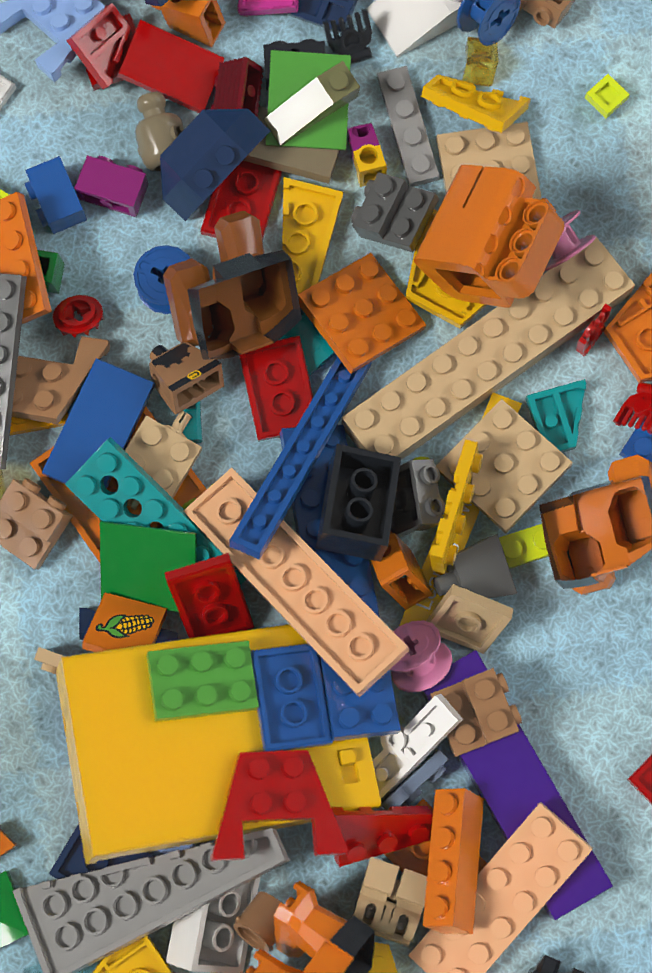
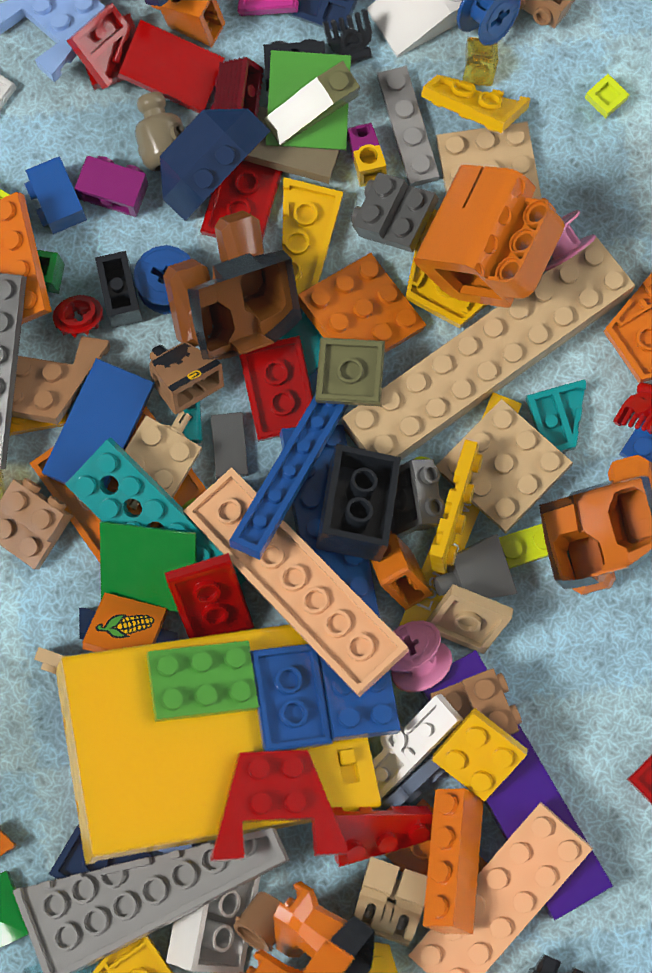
(118, 289): none -> black brick
(229, 443): none -> dark grey tile
(350, 372): none -> olive tile
(479, 754): none -> yellow plate
(593, 331): red piece -> none

